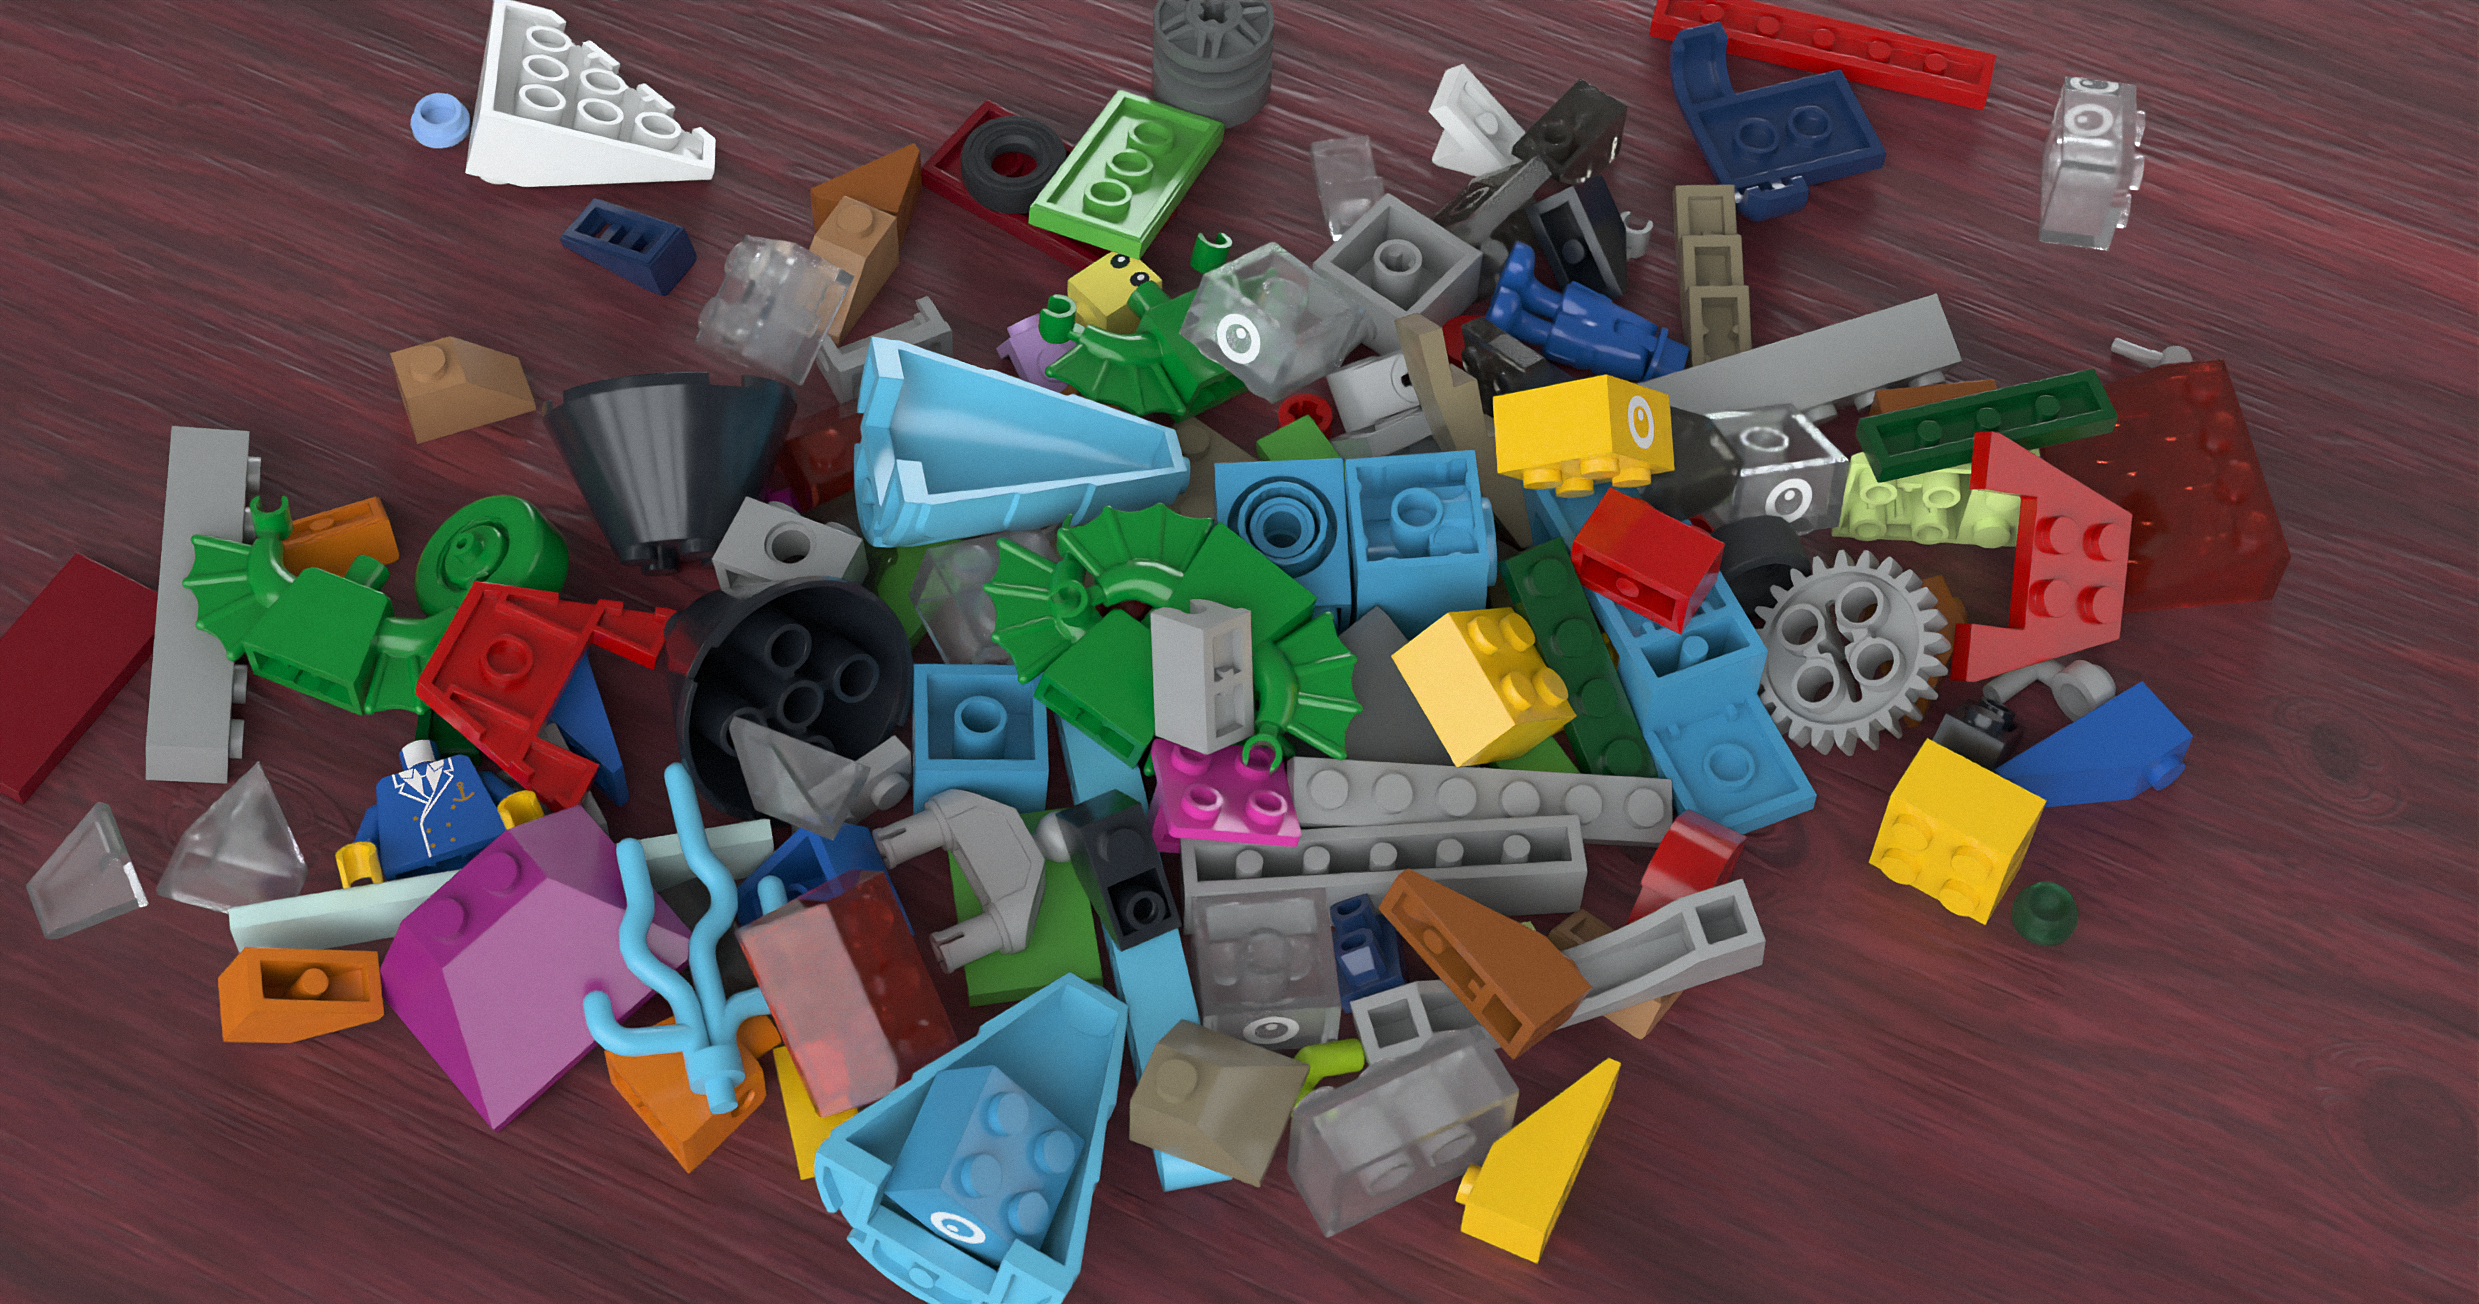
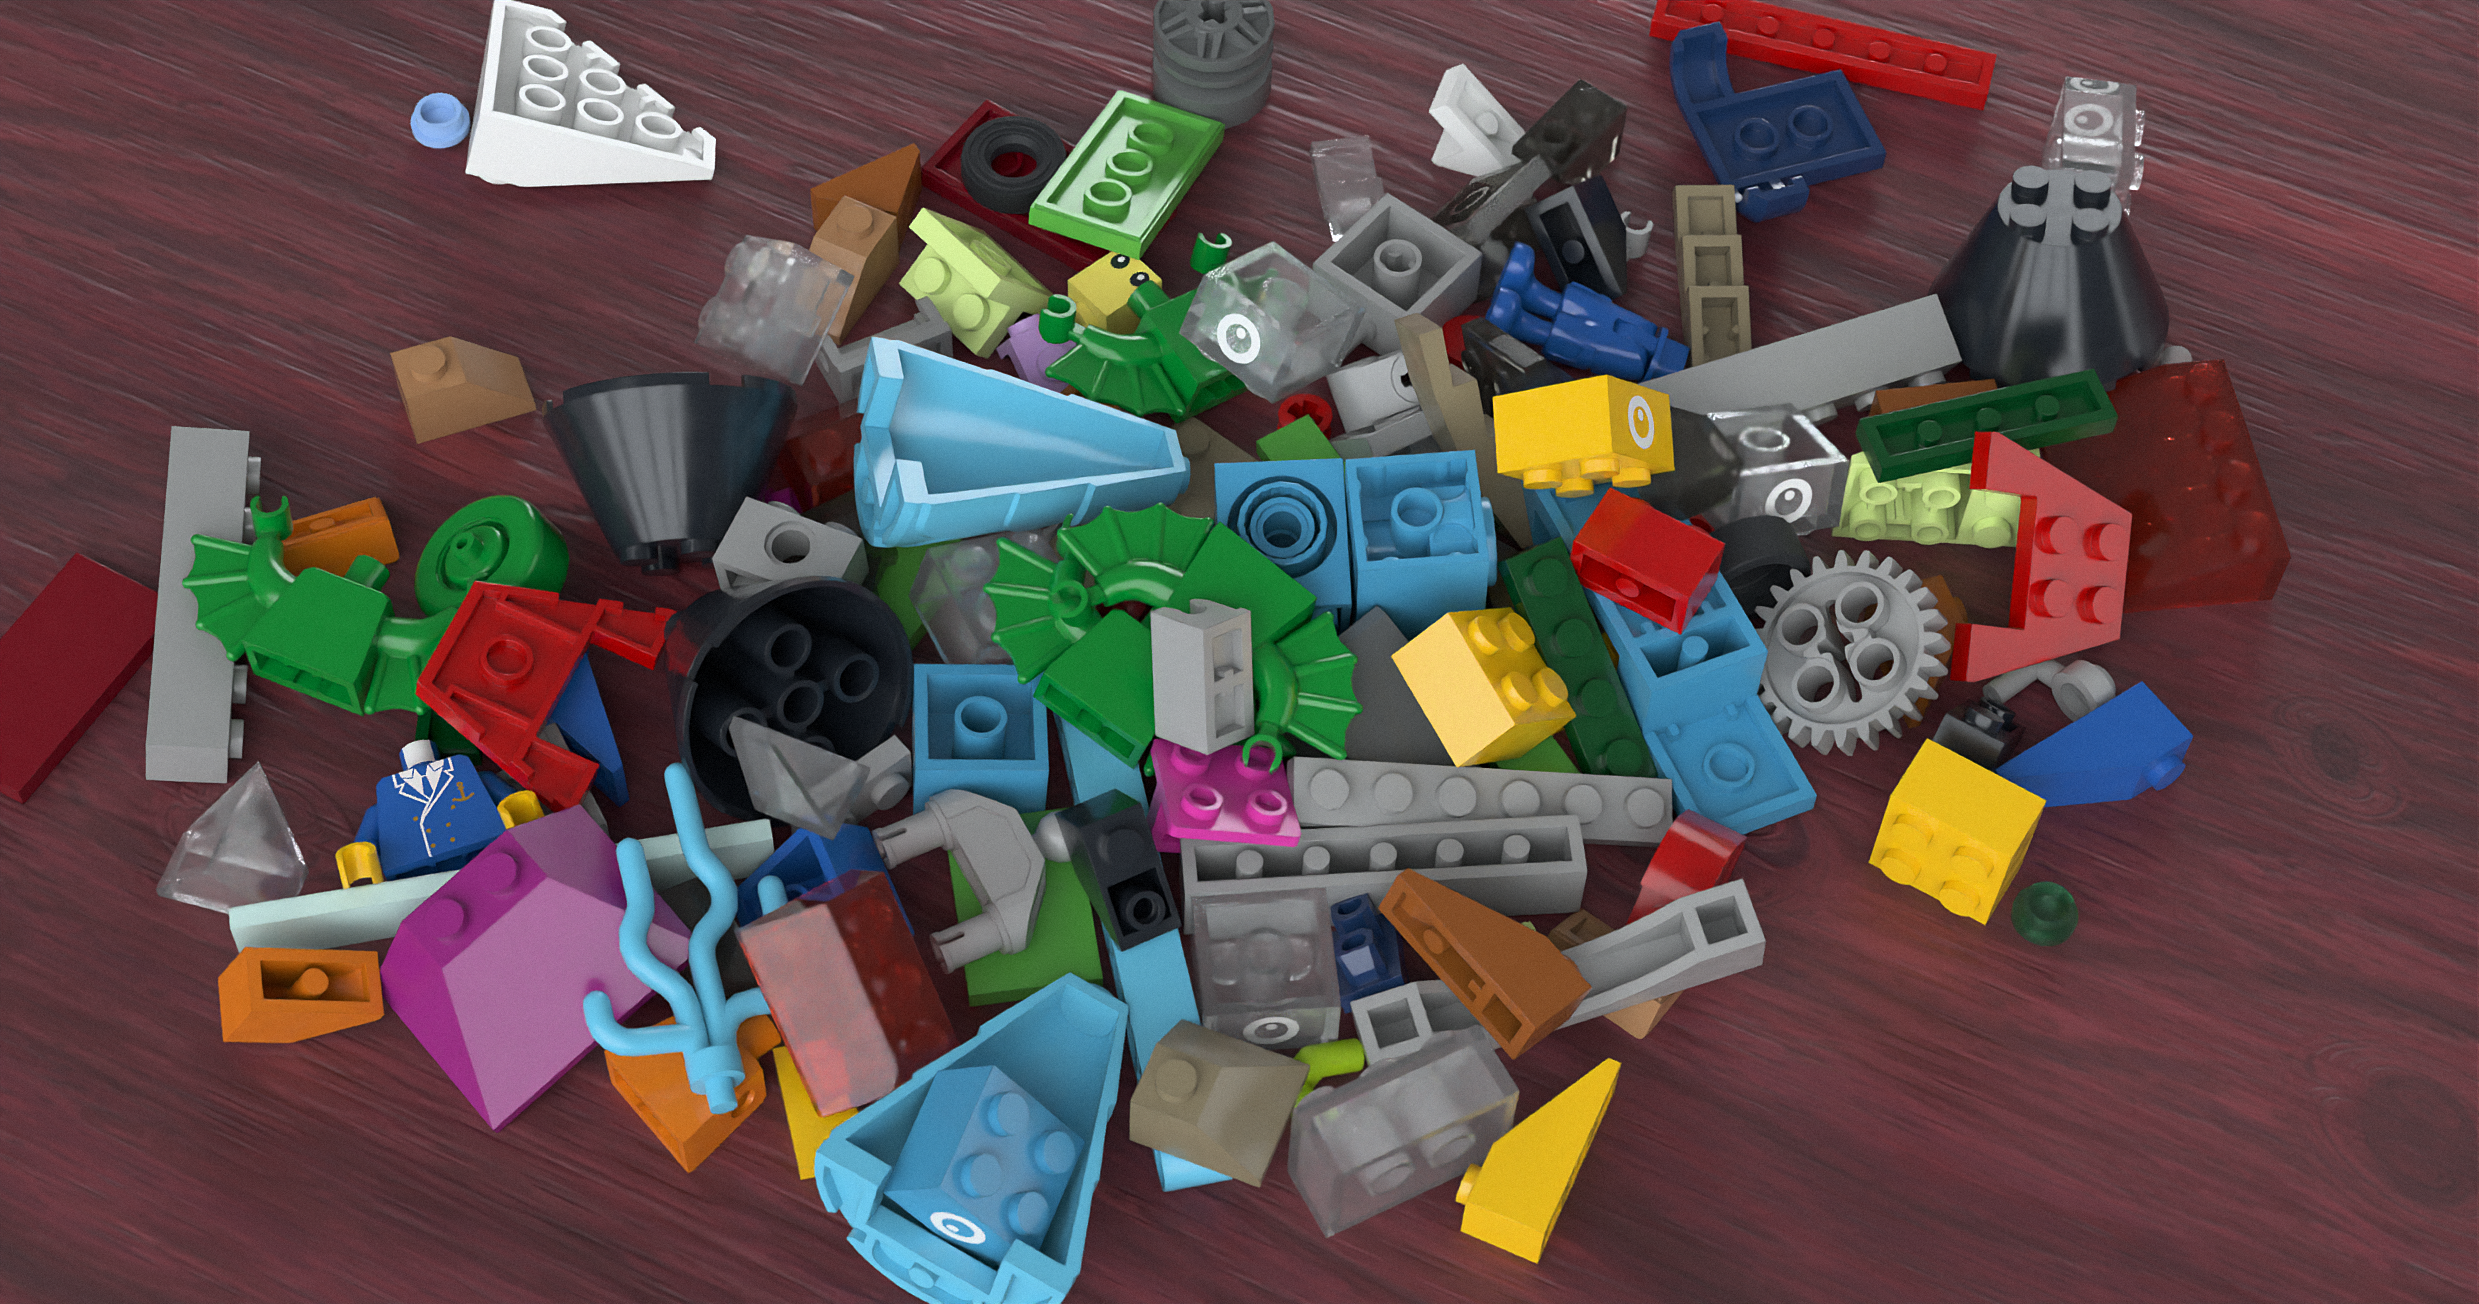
(86, 878): clear slope -> none
(655, 269): dark blue slope -> none
(971, 281): none -> yellowish green bracket
(2053, 284): none -> black cone

